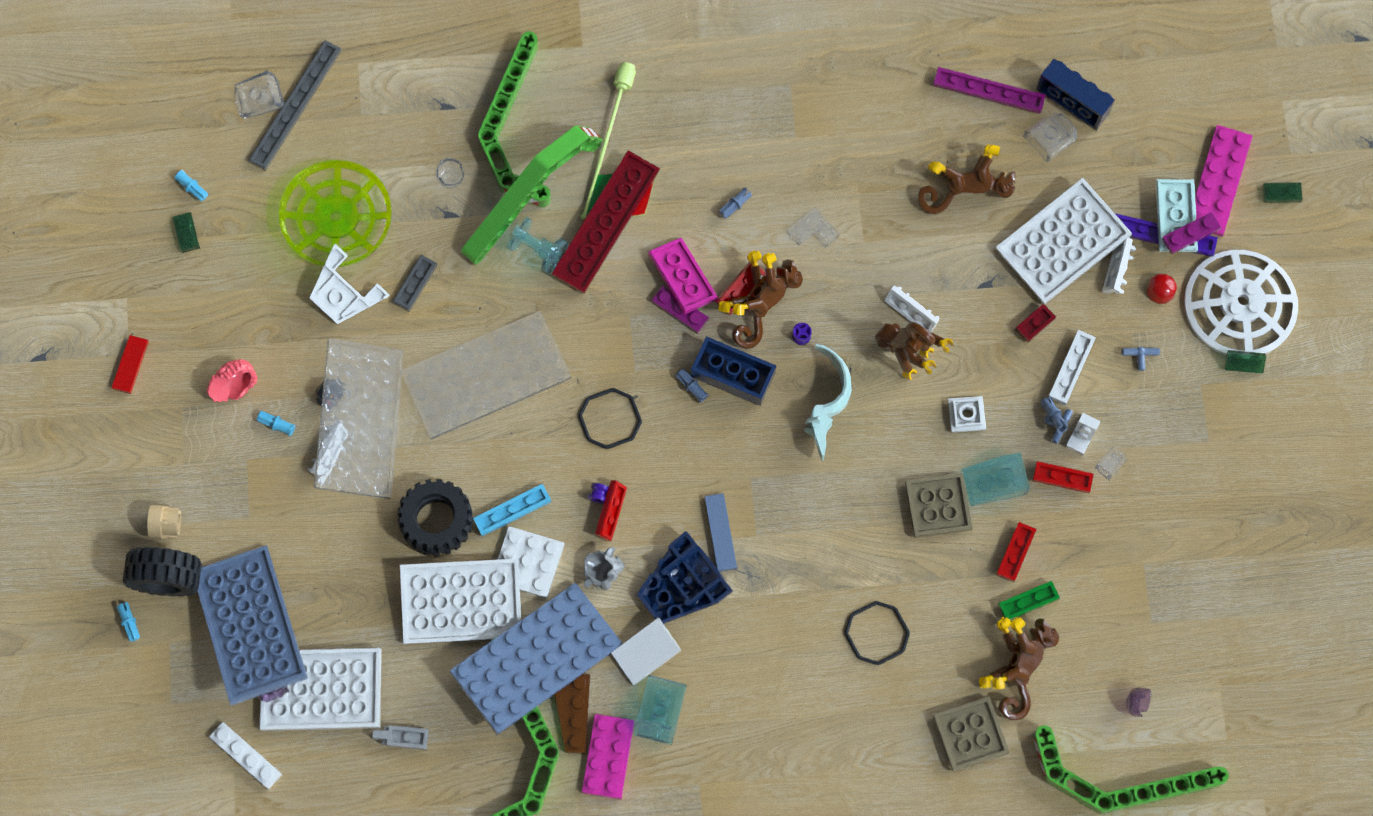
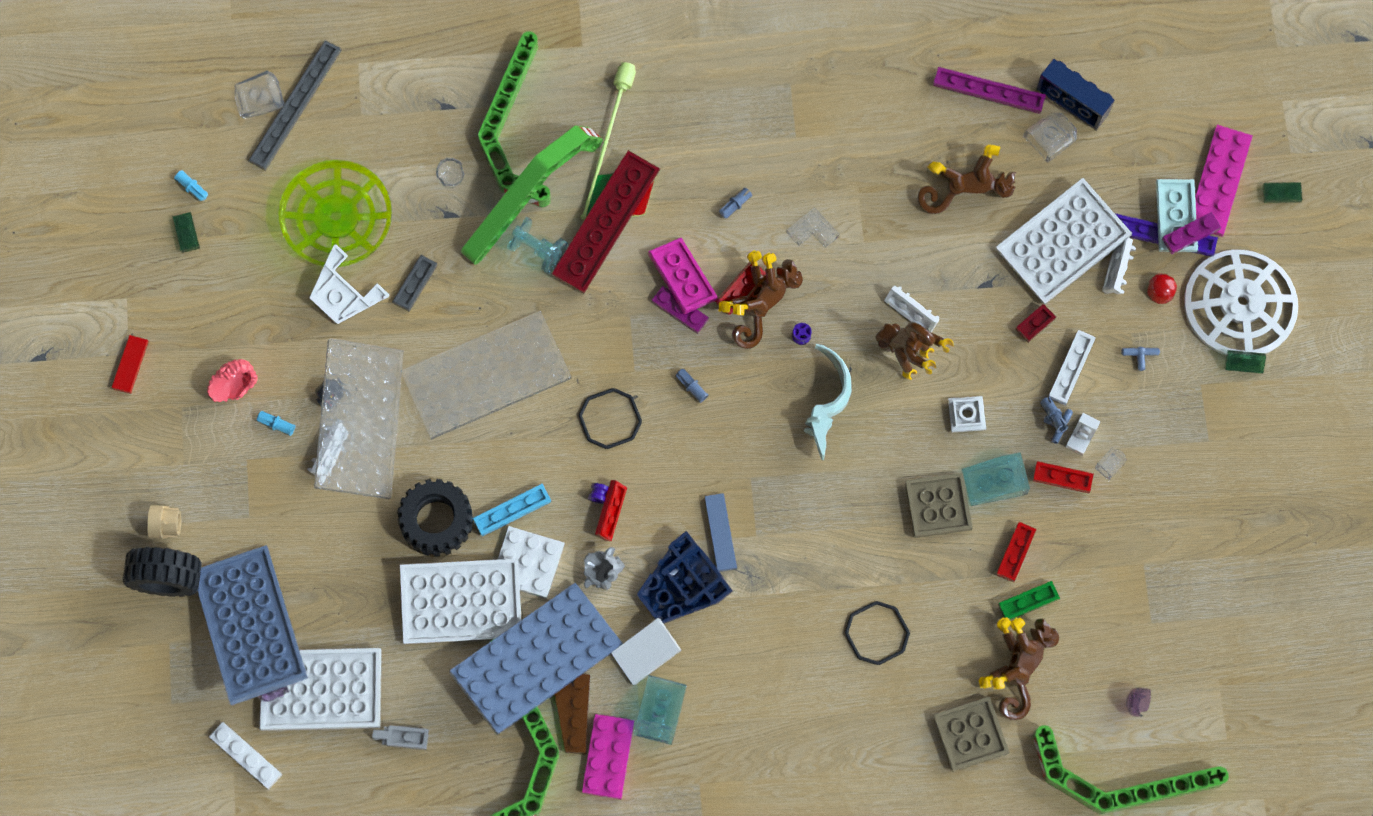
(128, 622): medium azure axle -> none
(733, 370): dark blue brick -> none

